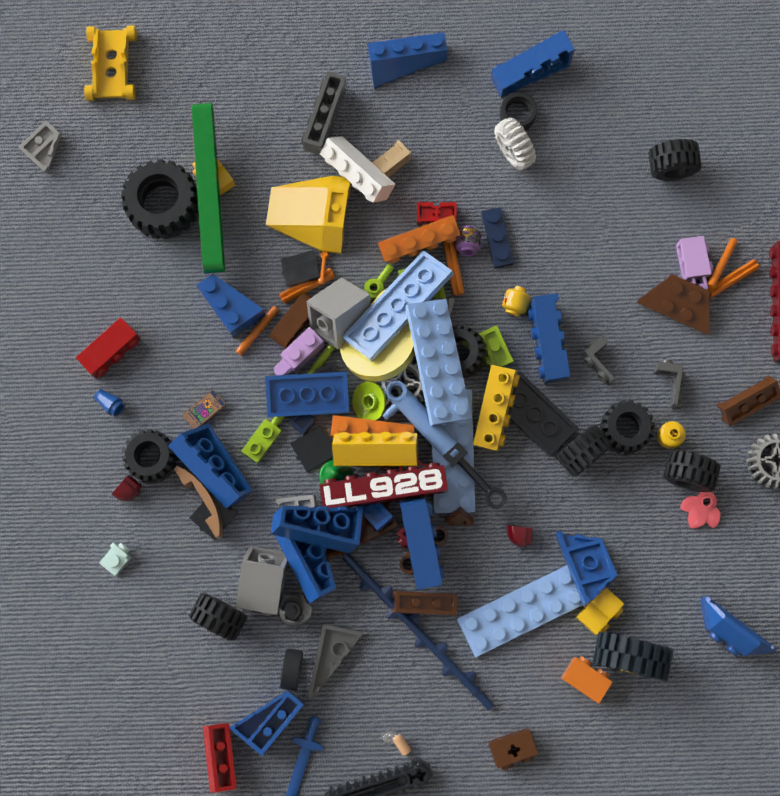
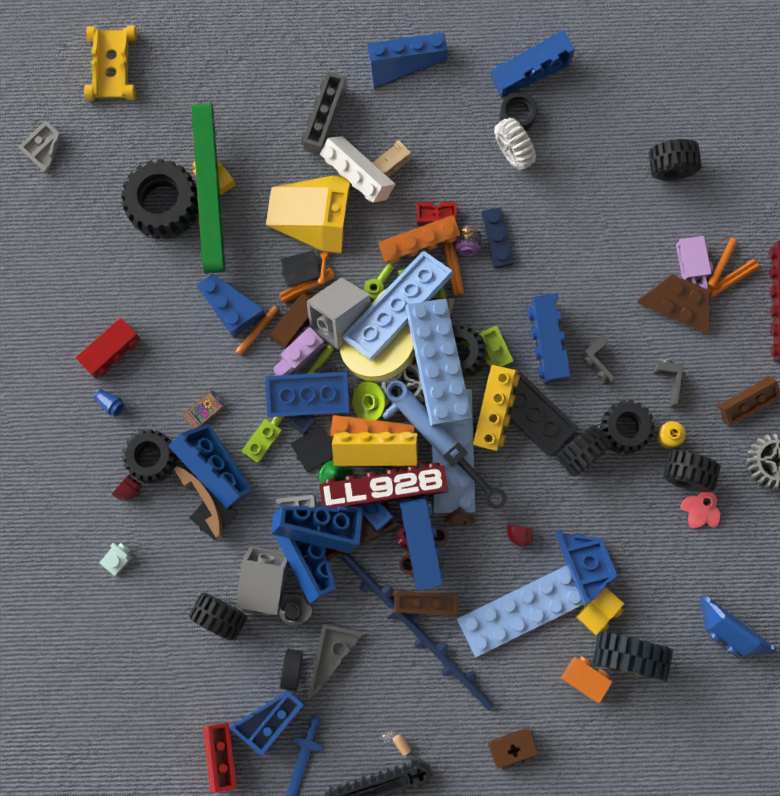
(516, 301): yellow head -> none

